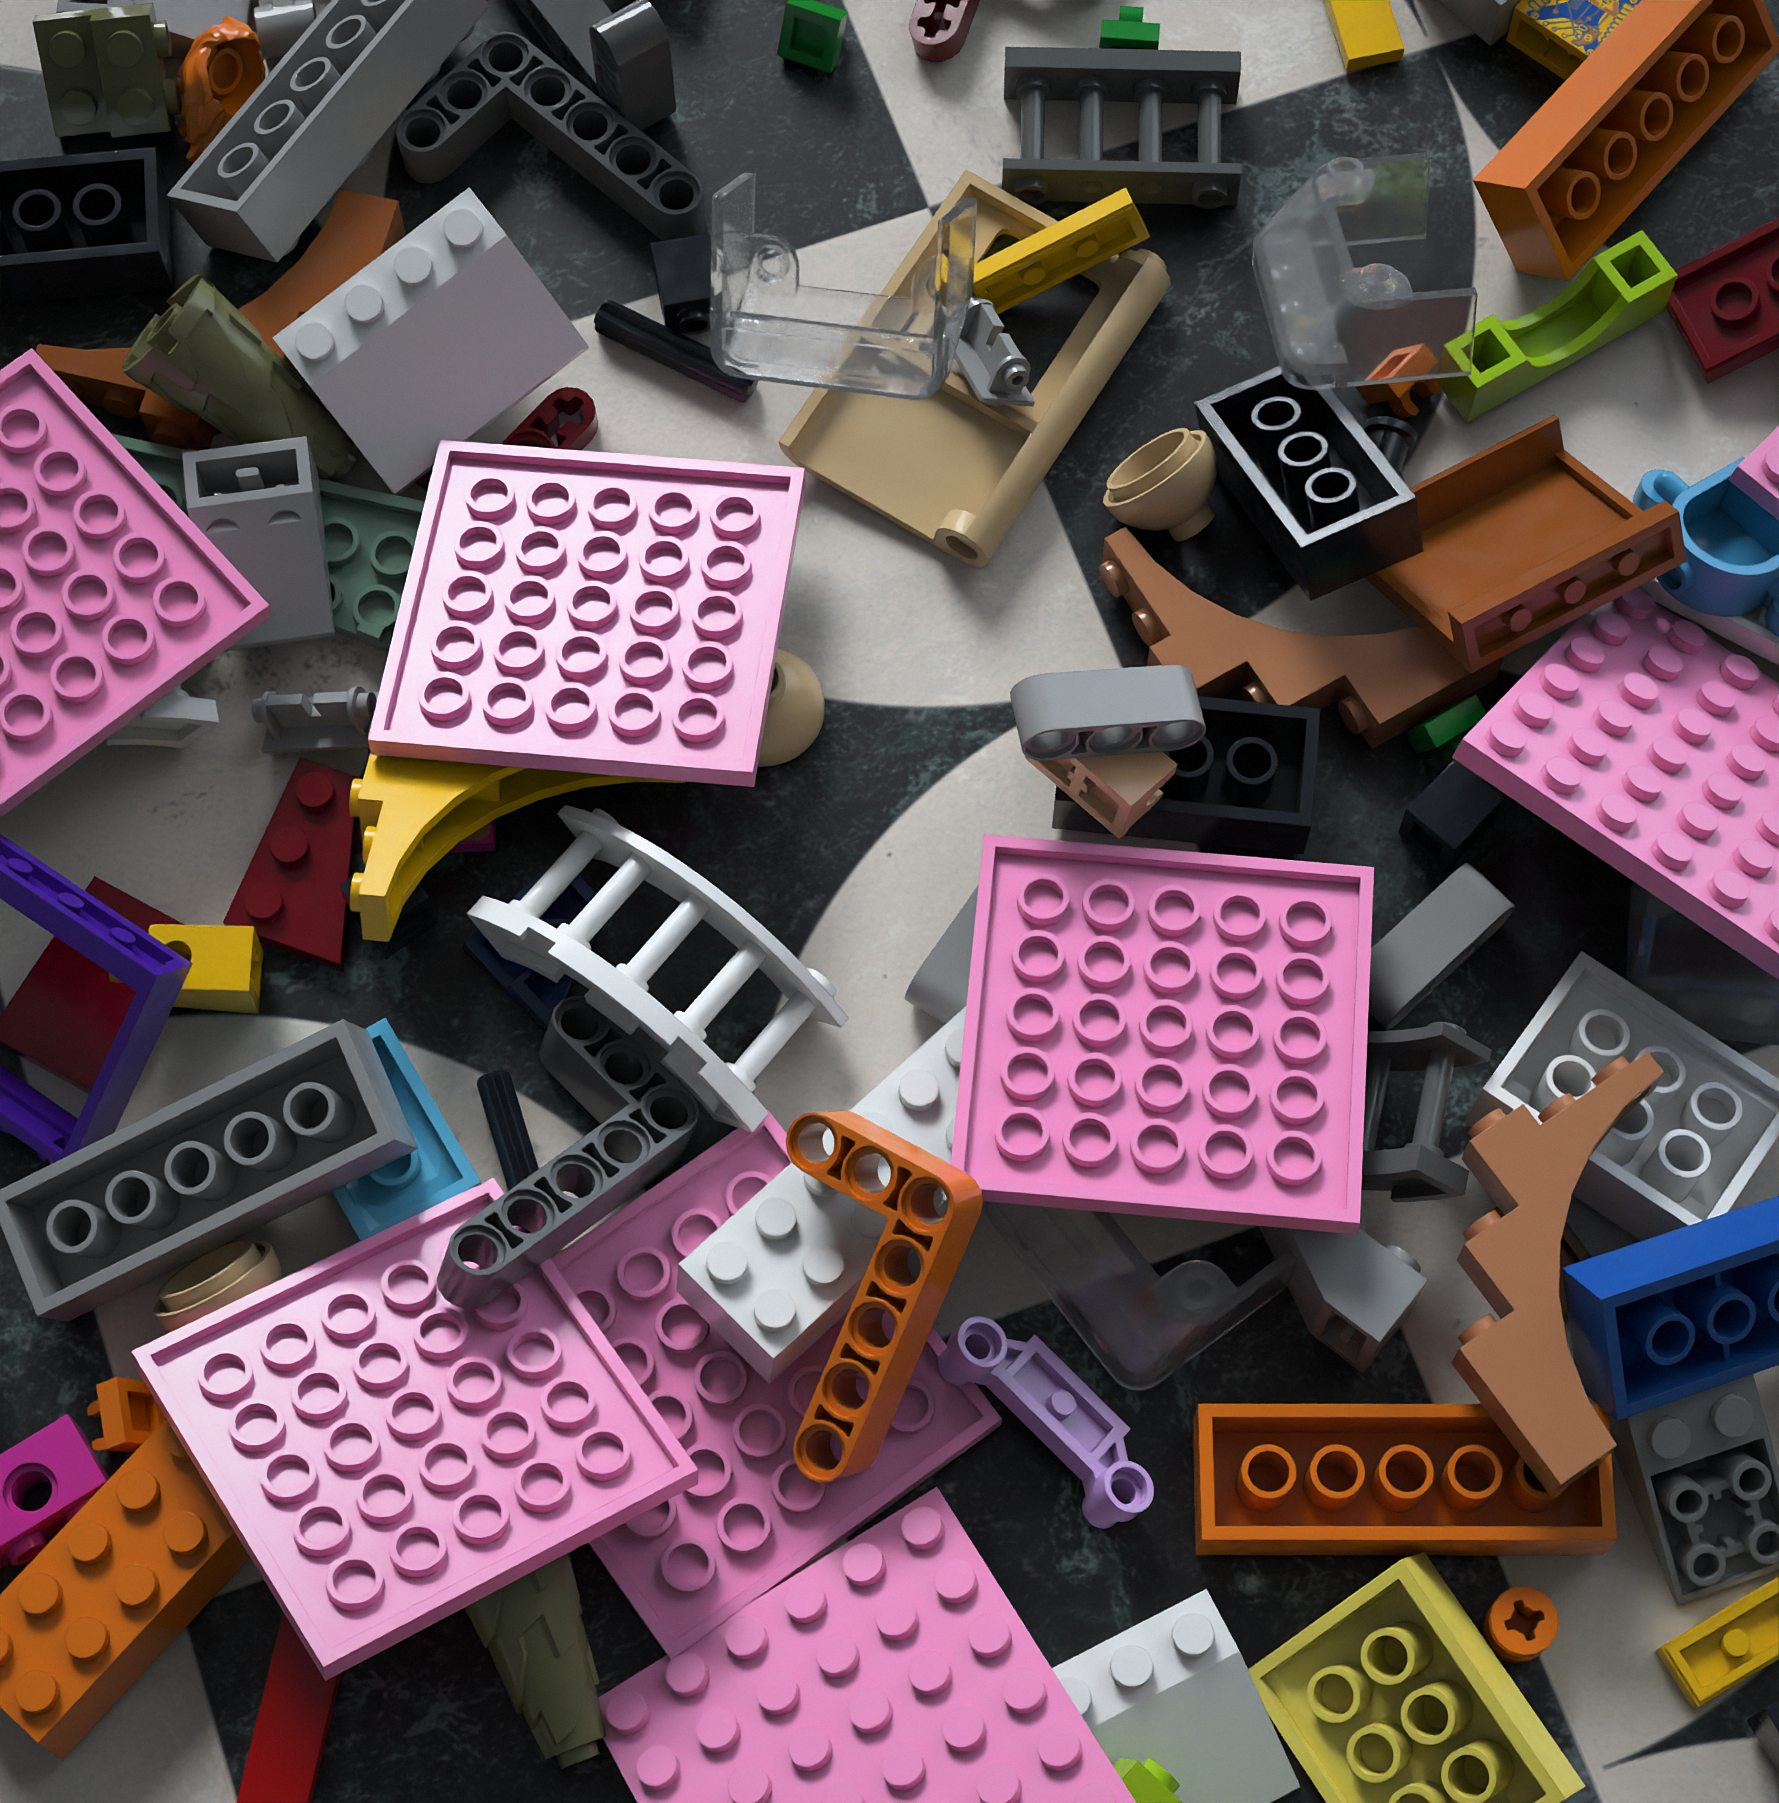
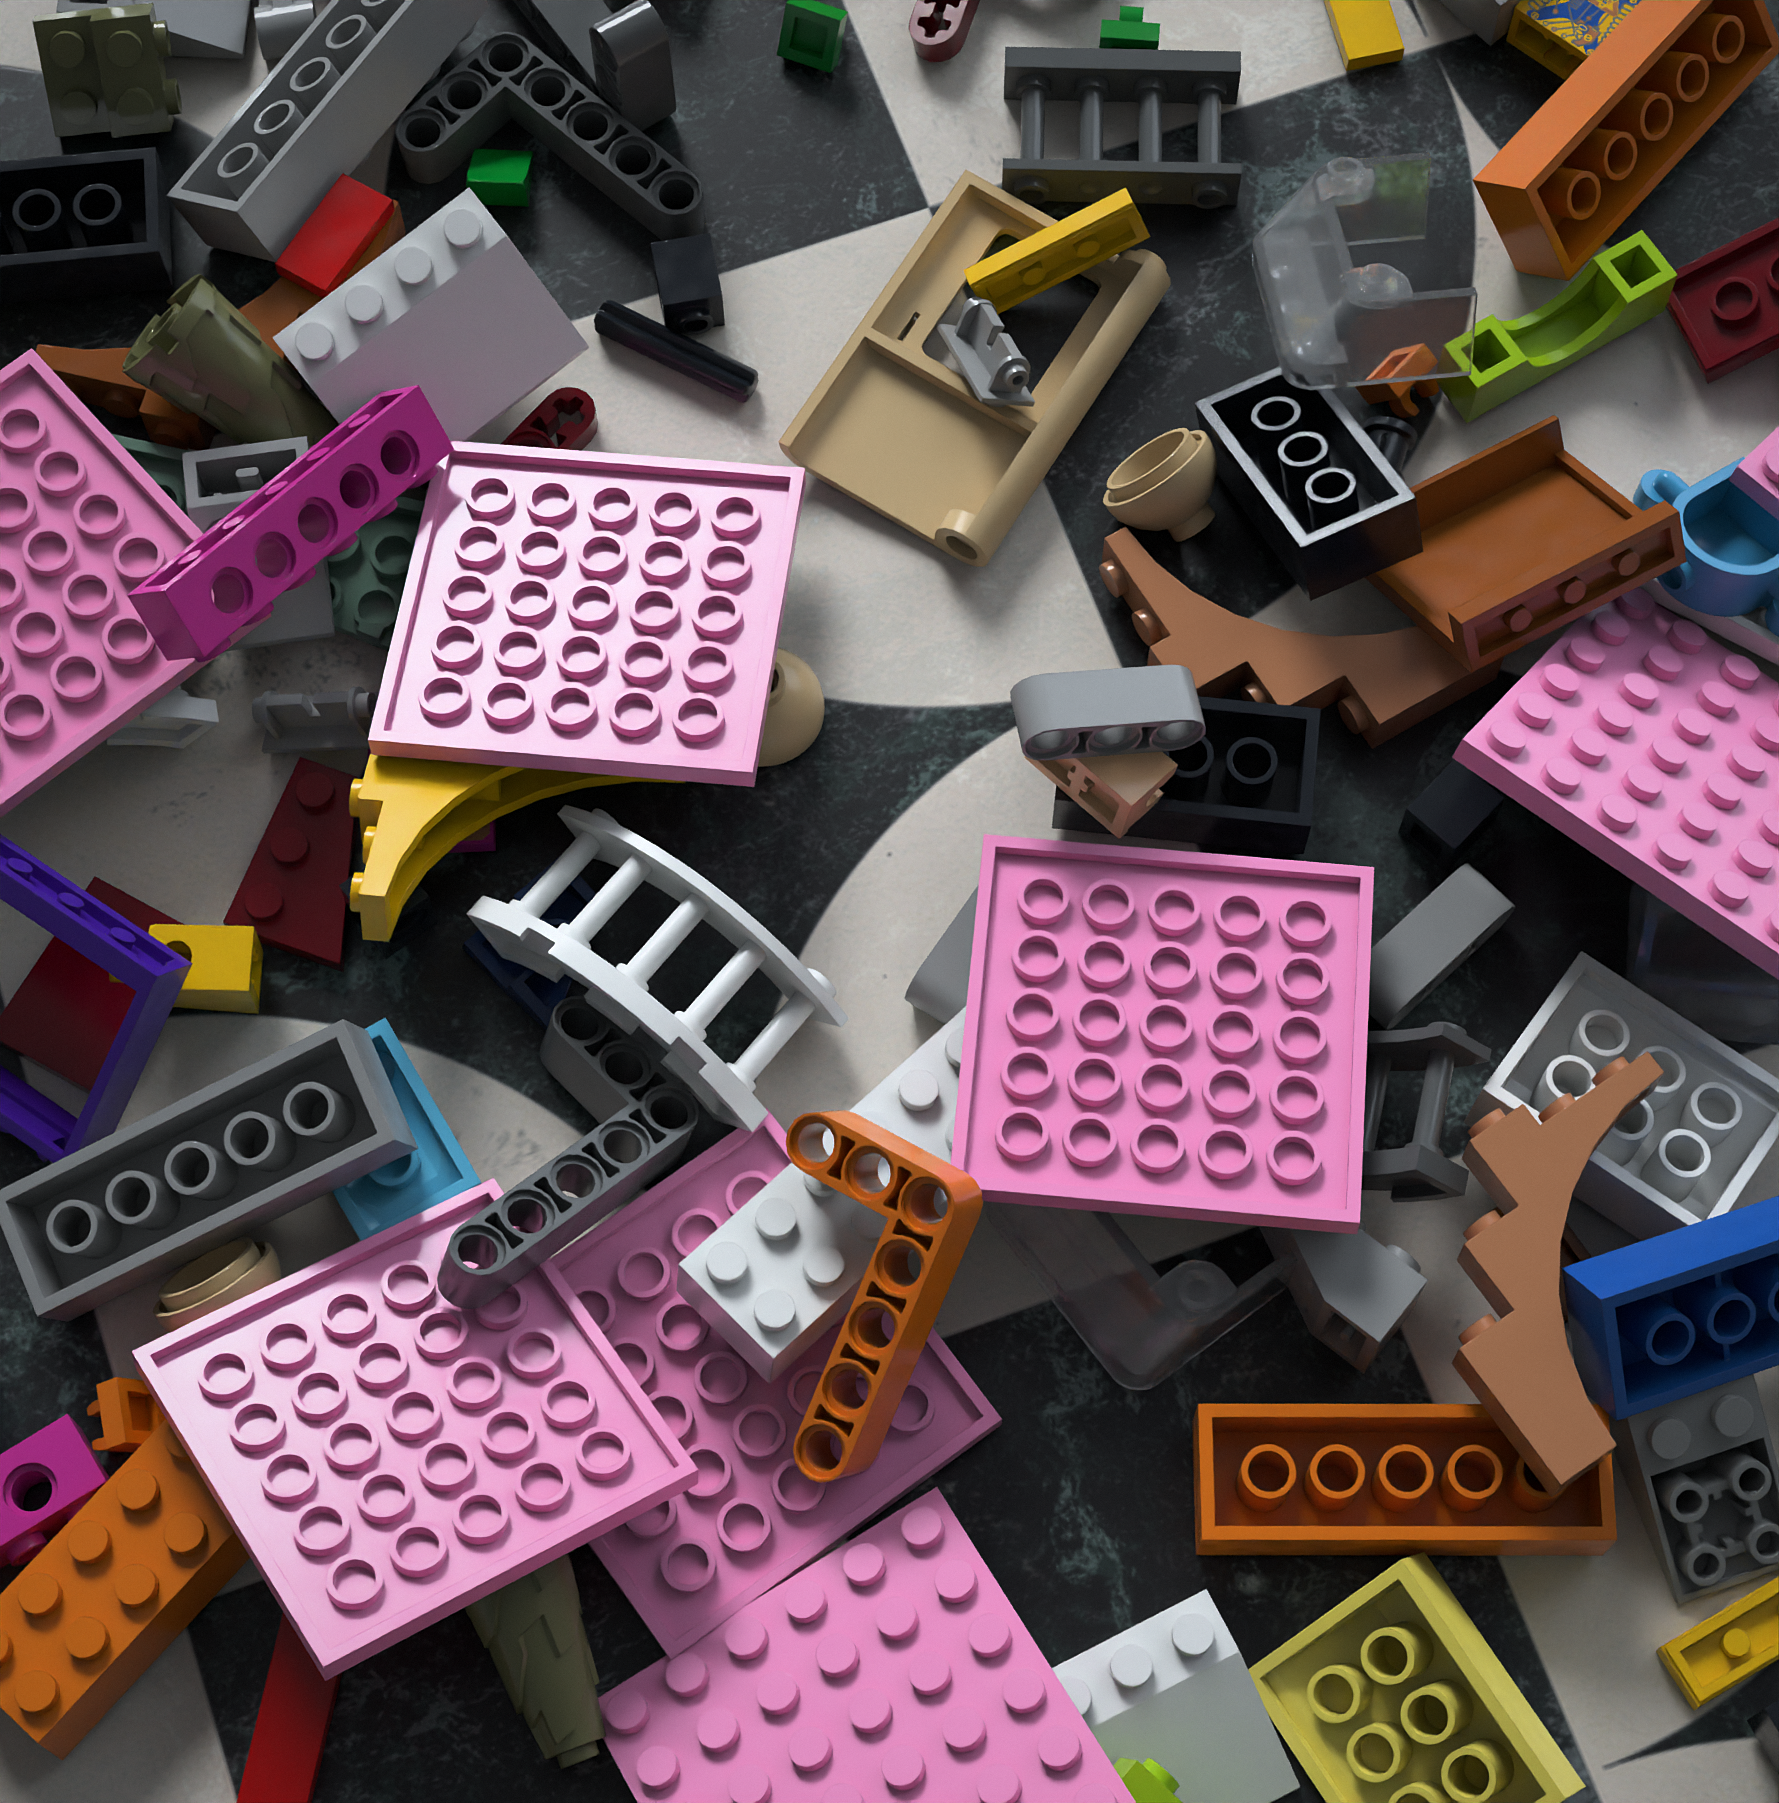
(217, 80): orange hair -> none
(327, 491): none -> dark pink brick
(335, 236): none -> red tile
(501, 176): none -> green slope
(507, 1126): black axle -> none
(826, 337): clear windscreen -> none
(1057, 1410): lavender plate -> none
(1446, 728): green tile -> none
(1508, 1631): orange wheel -> none

